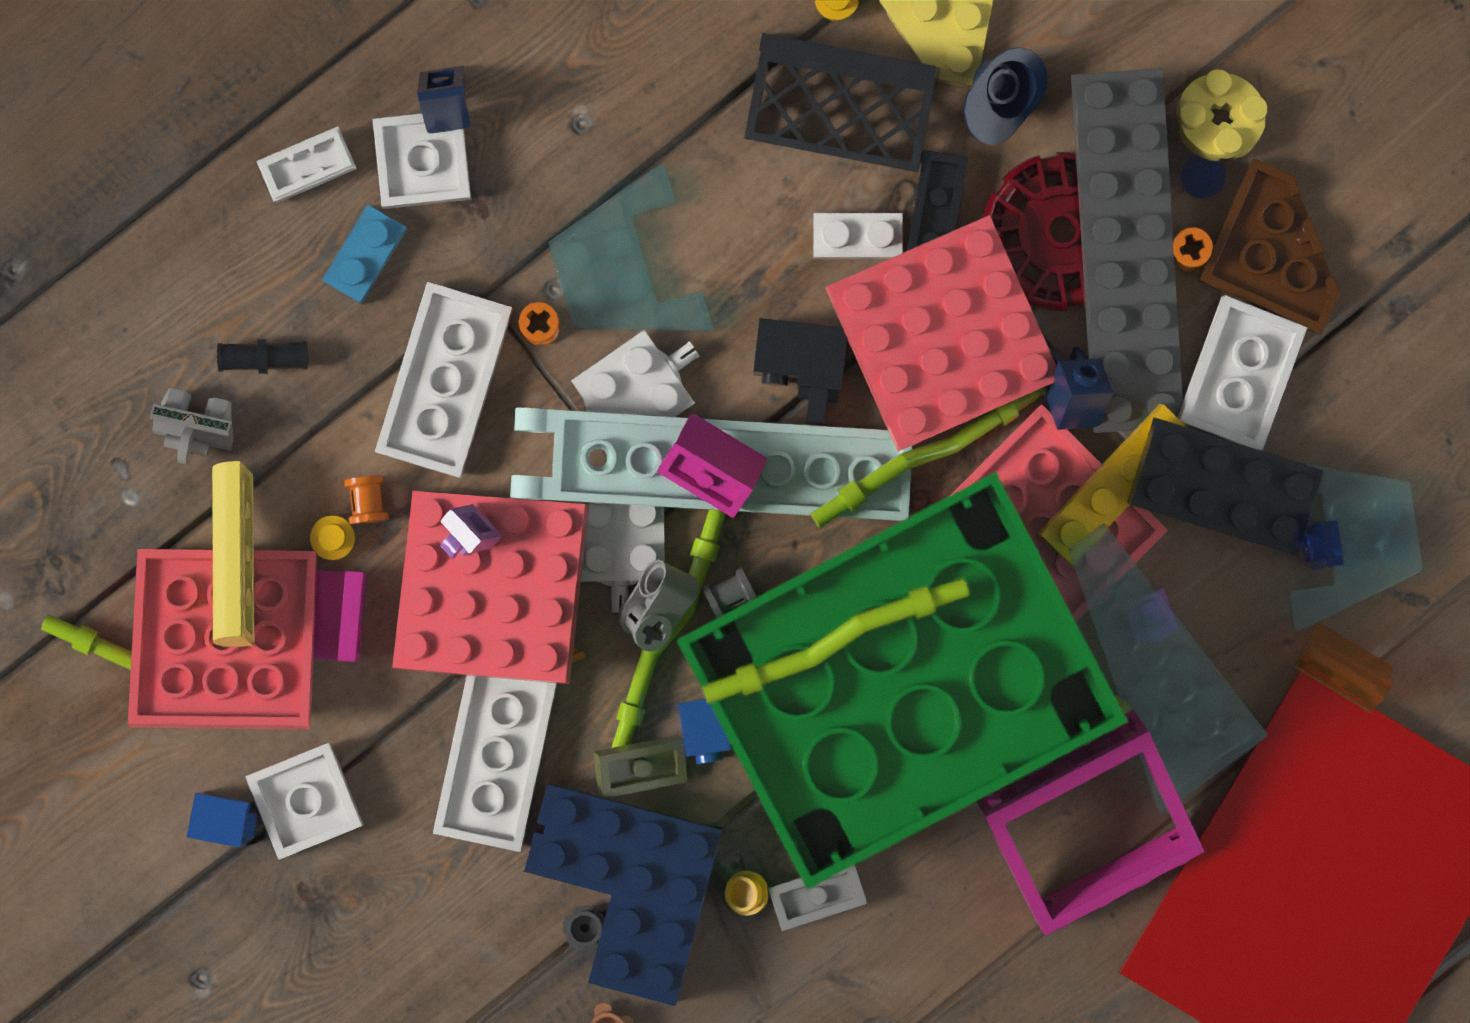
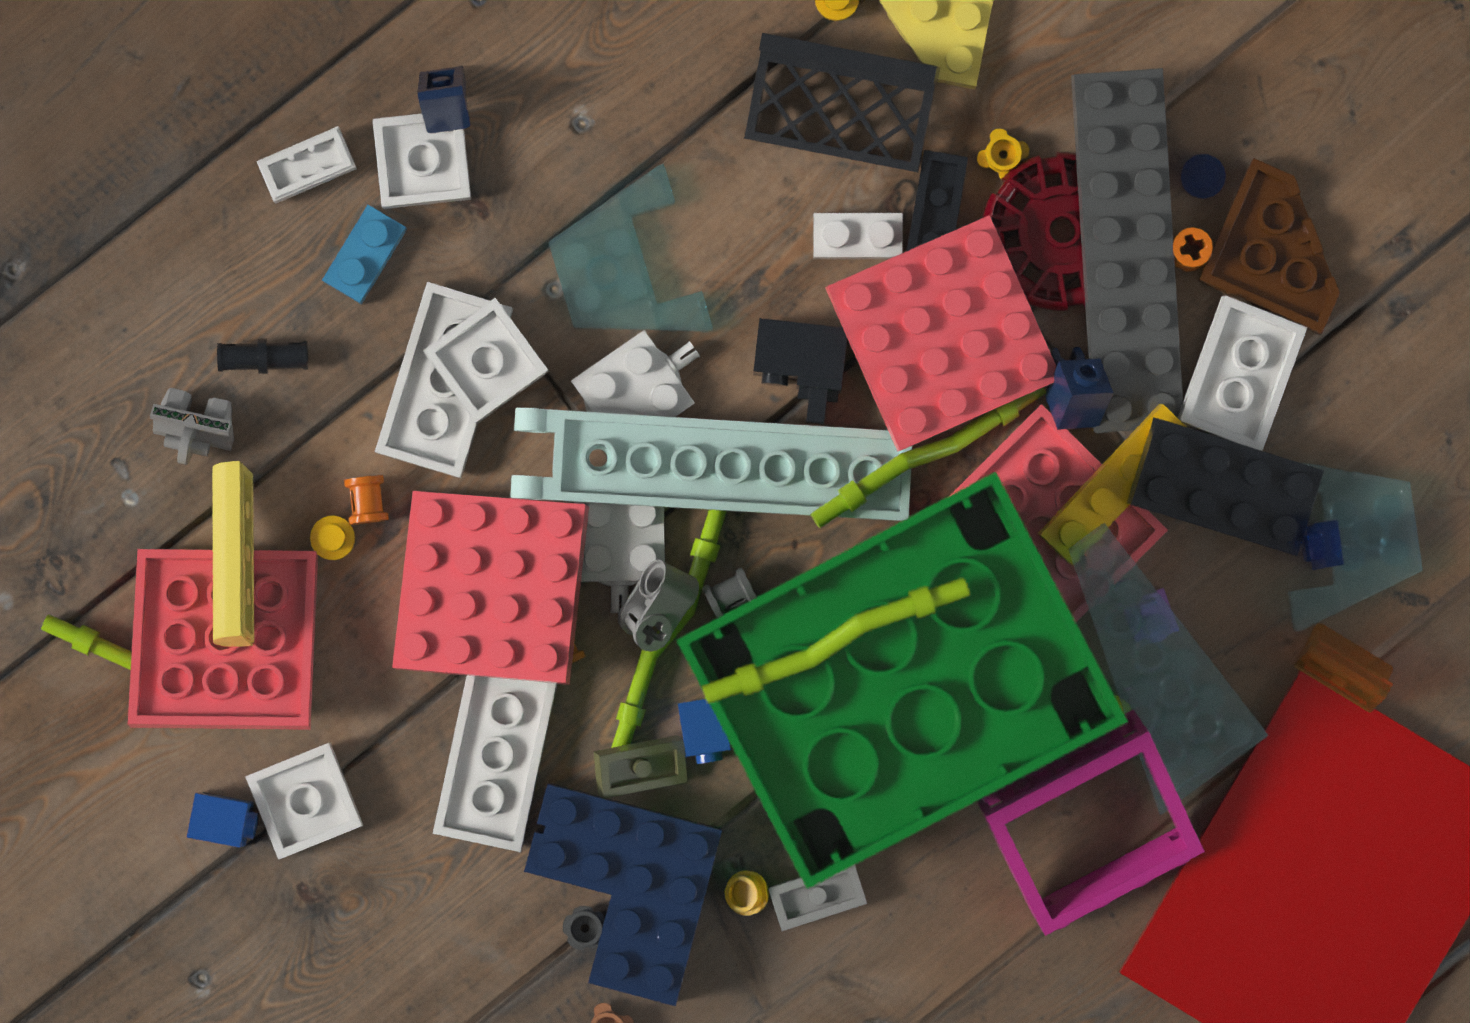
(339, 615): dark pink panel -> none
(468, 531): medium lavender tile -> none
(486, 361): none -> white plate
(540, 310): orange bush -> none
(712, 465): dark pink panel -> none
(999, 142): none -> yellow plate
(1004, 94): dark blue piece -> none
(1226, 92): light yellow plate -> none

